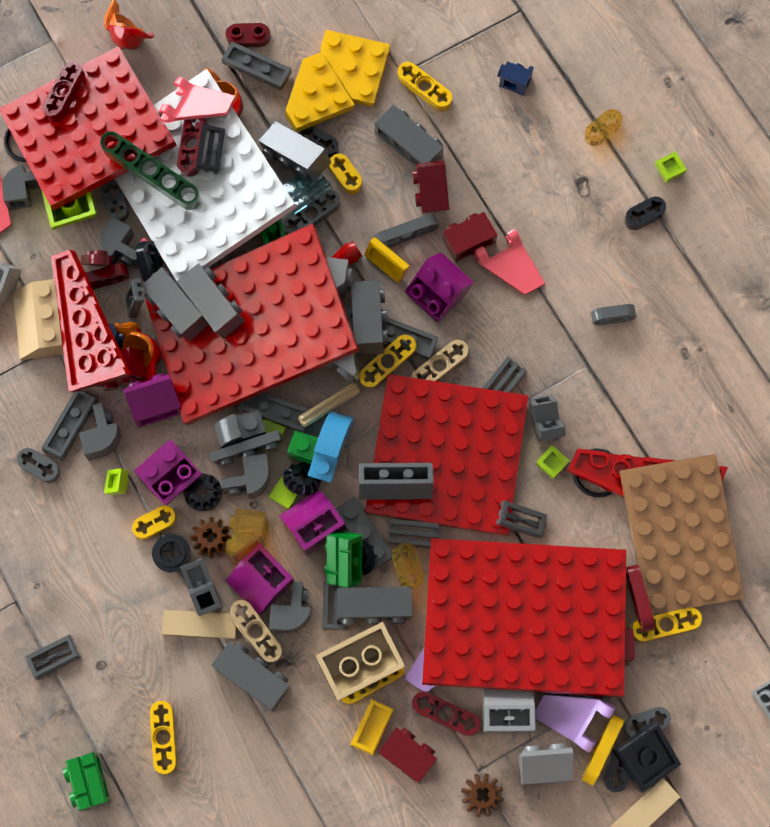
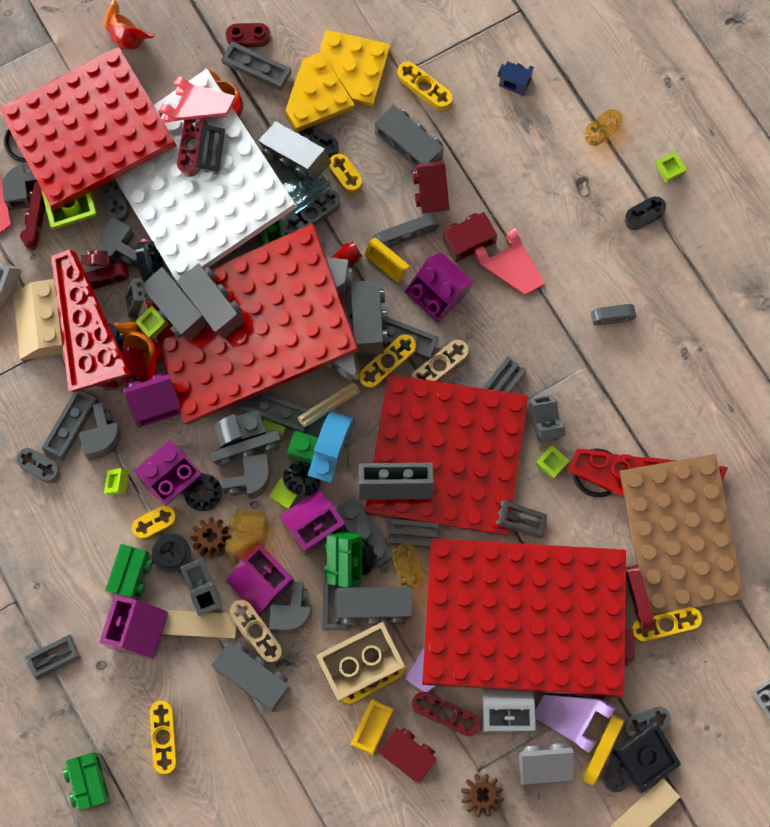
(34, 218): none -> dark red plate
(62, 82): dark red beam -> none
(129, 572): none -> green brick
(133, 627): none -> magenta slope
(145, 161): dark green beam -> none
(151, 322): none -> lime plate

